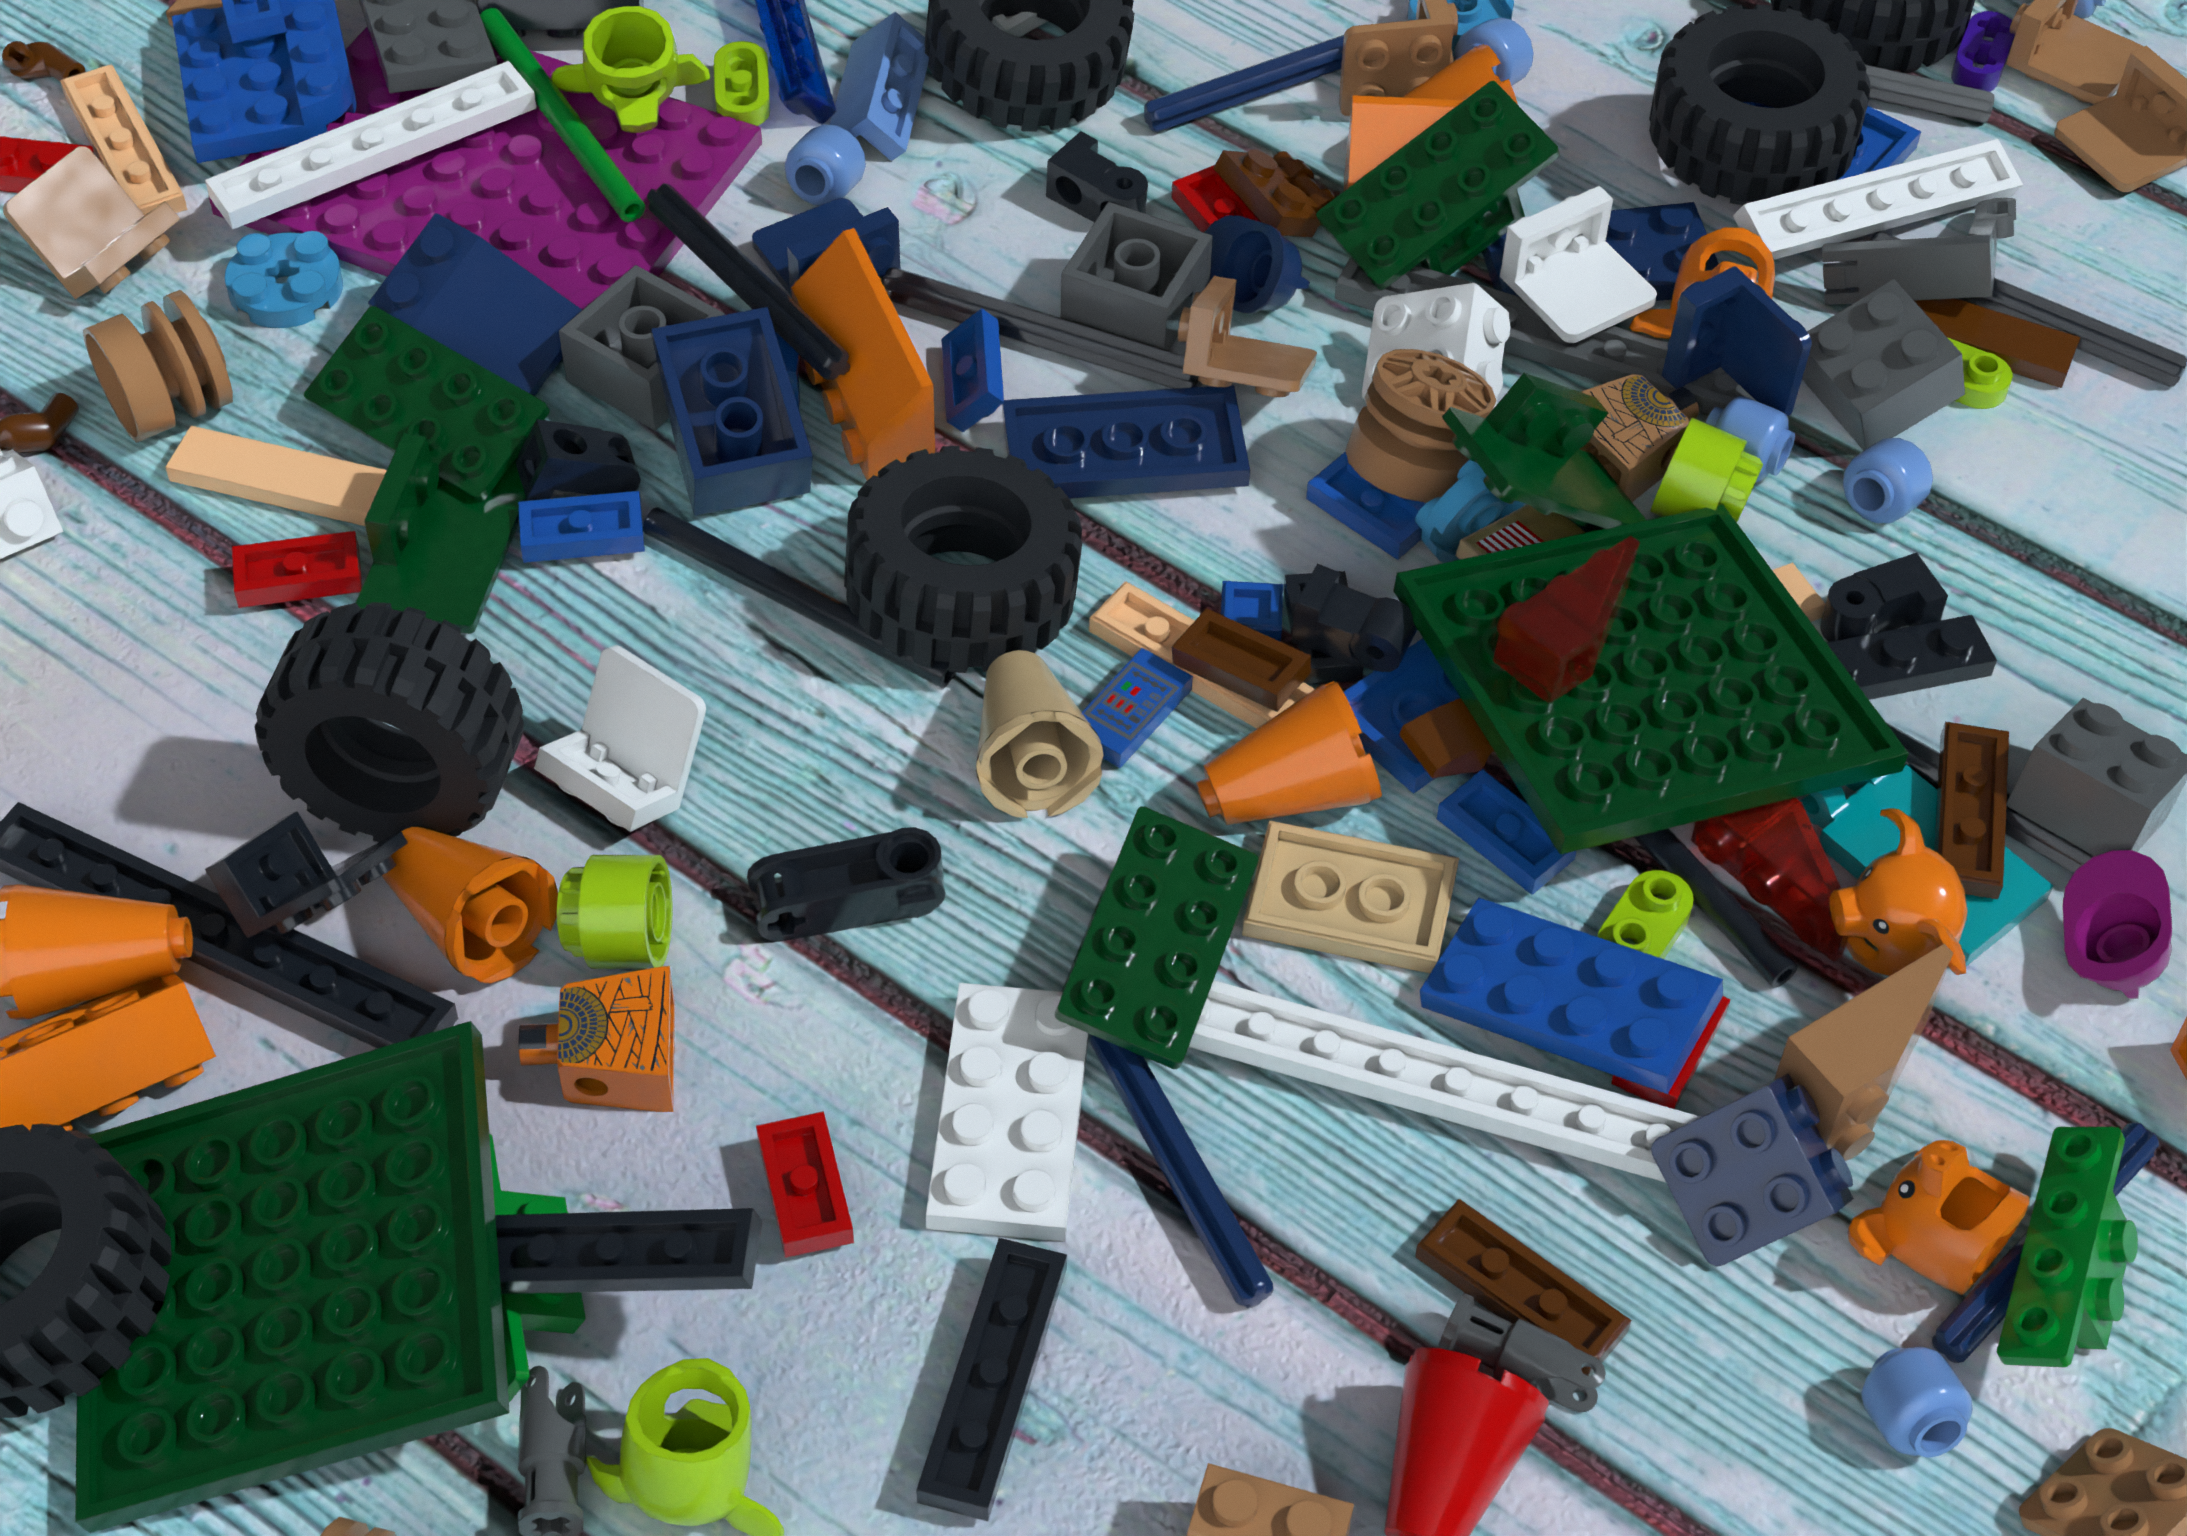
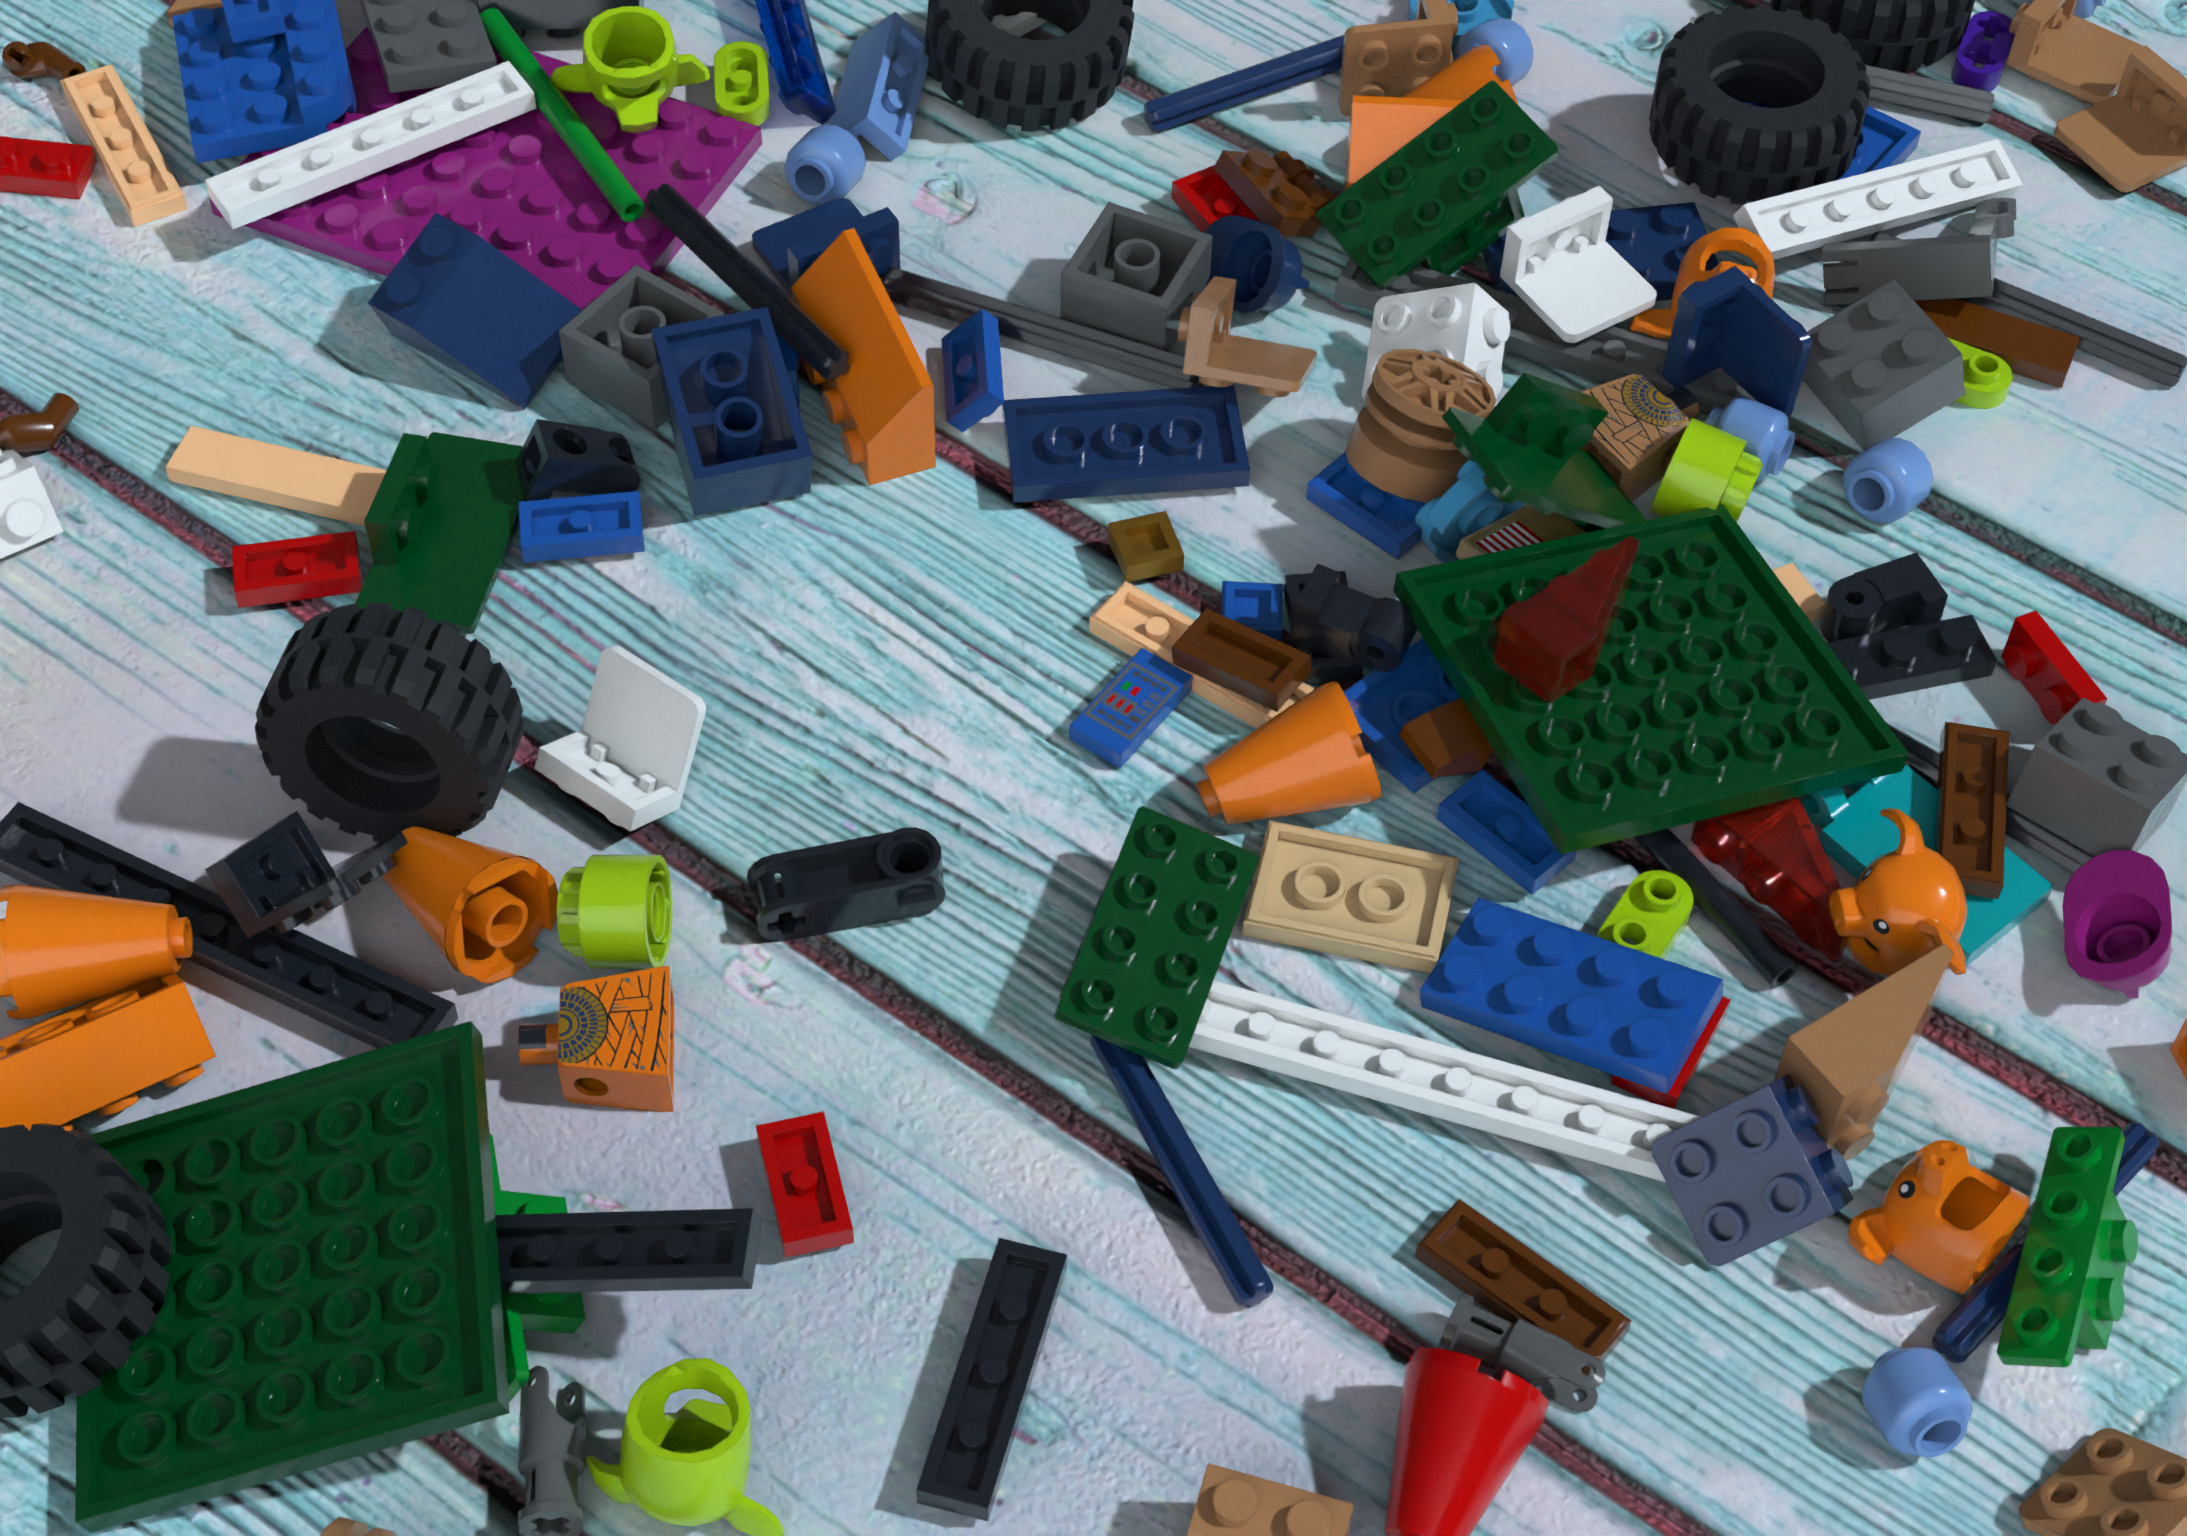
(86, 223): bracket -> none
(169, 361): medium nougat wheel -> none
(262, 259): dark azure plate -> none
(401, 381): dark green bracket -> none
(779, 587): black piece -> none
(964, 506): black tyre -> none
(1008, 1116): white plate -> none
(1034, 740): tan cone -> none
(1088, 180): black leg -> none
(1145, 546): none -> pearl gold plate
(2047, 668): none -> red plate

